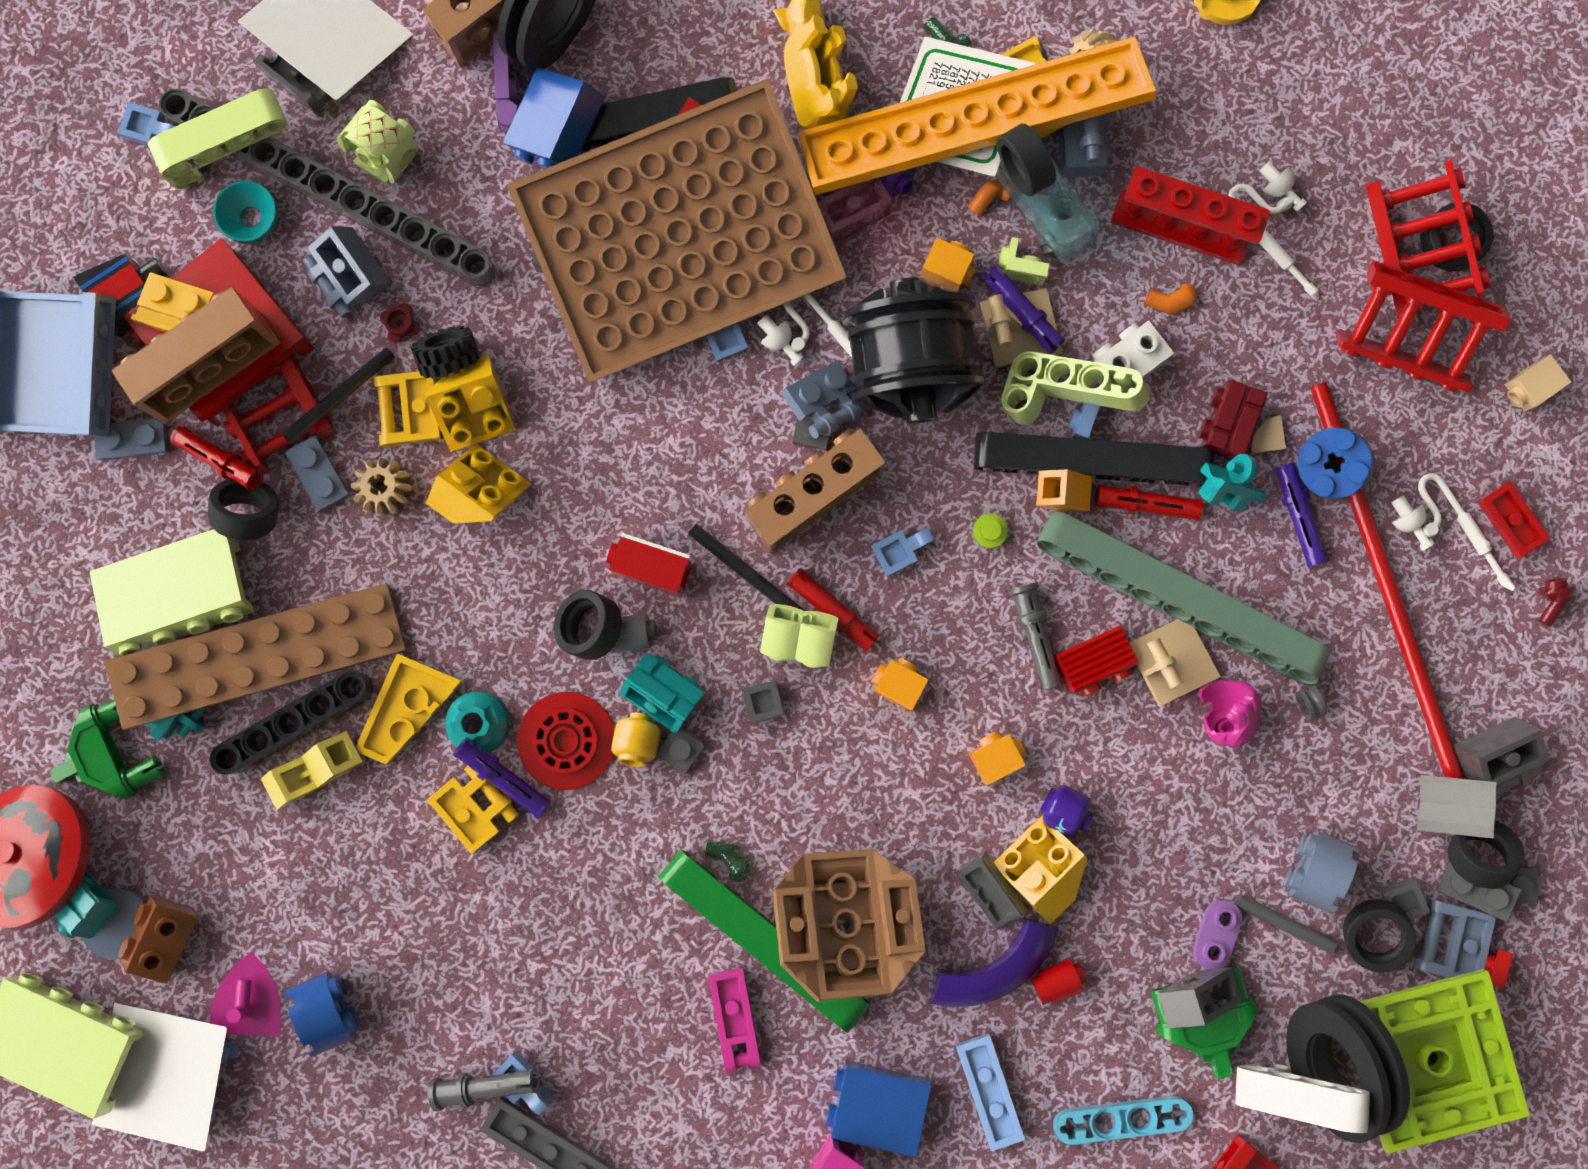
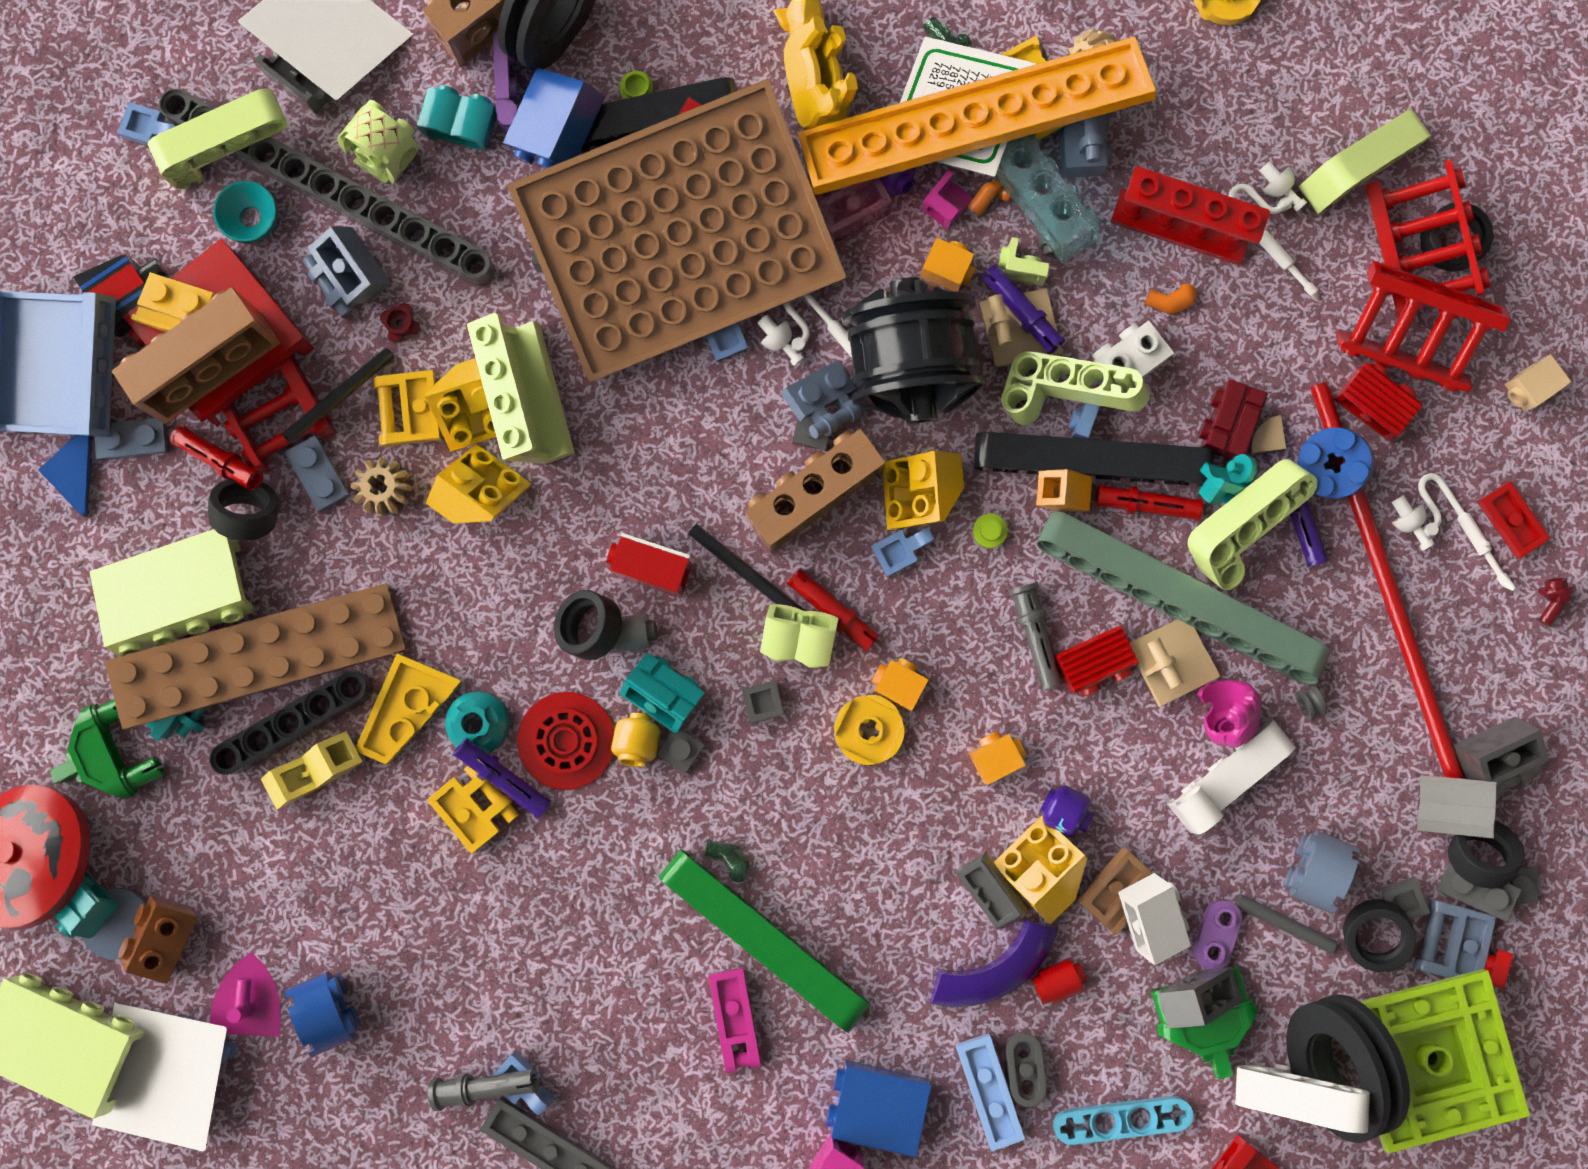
(71, 472): none -> blue tile
(445, 352): black tyre -> none
(457, 117): none -> teal brick
(520, 390): none -> yellowish green panel
(635, 84): none -> lime plate
(883, 921): medium nougat piece -> none
(888, 723): none -> yellow plate
(921, 488): none -> yellow slope
(946, 201): none -> dark pink panel
(1025, 1068): none -> dark grey plate
(1026, 159): black tyre -> none
(1102, 895): none -> medium nougat plate
(1155, 918): none -> white brick
(1230, 777): none -> white beam
(1247, 518): none -> yellowish green beam
(1364, 160): none -> yellowish green beam
(1379, 400): none -> red brick

